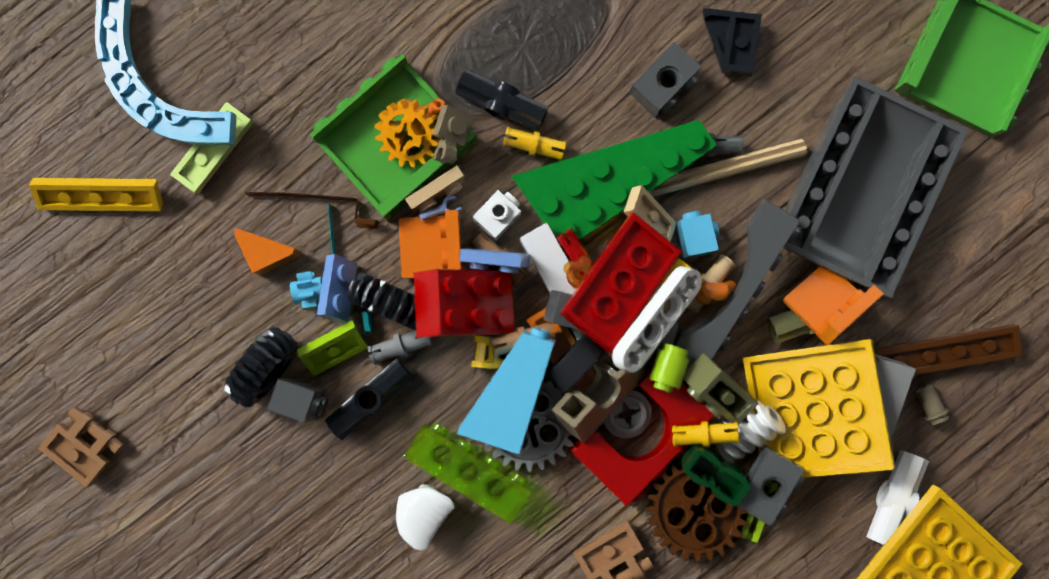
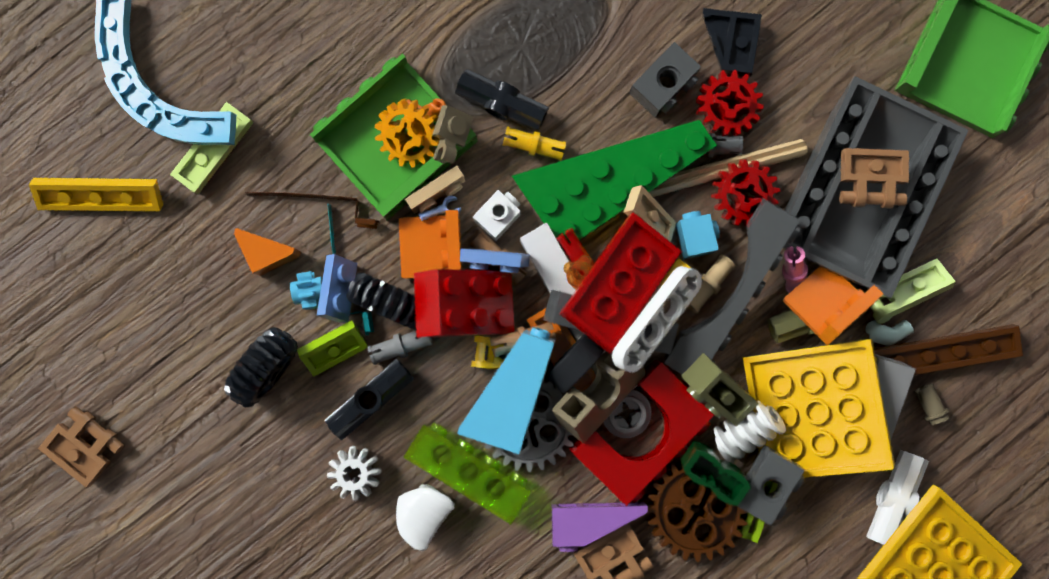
(298, 400): dark grey brick -> none
(354, 461): none -> white gear
(586, 522): none -> medium lavender slope
(669, 367): lime brick -> none
(705, 434): yellow pin -> none
(715, 291): orange arm -> none
(732, 91): none -> red gear
(748, 181): none -> red gear
(795, 268): none -> bright pink pin
(874, 166): none -> medium nougat plate
(886, 335): none -> light aqua arm
(914, 289): none -> yellowish green plate

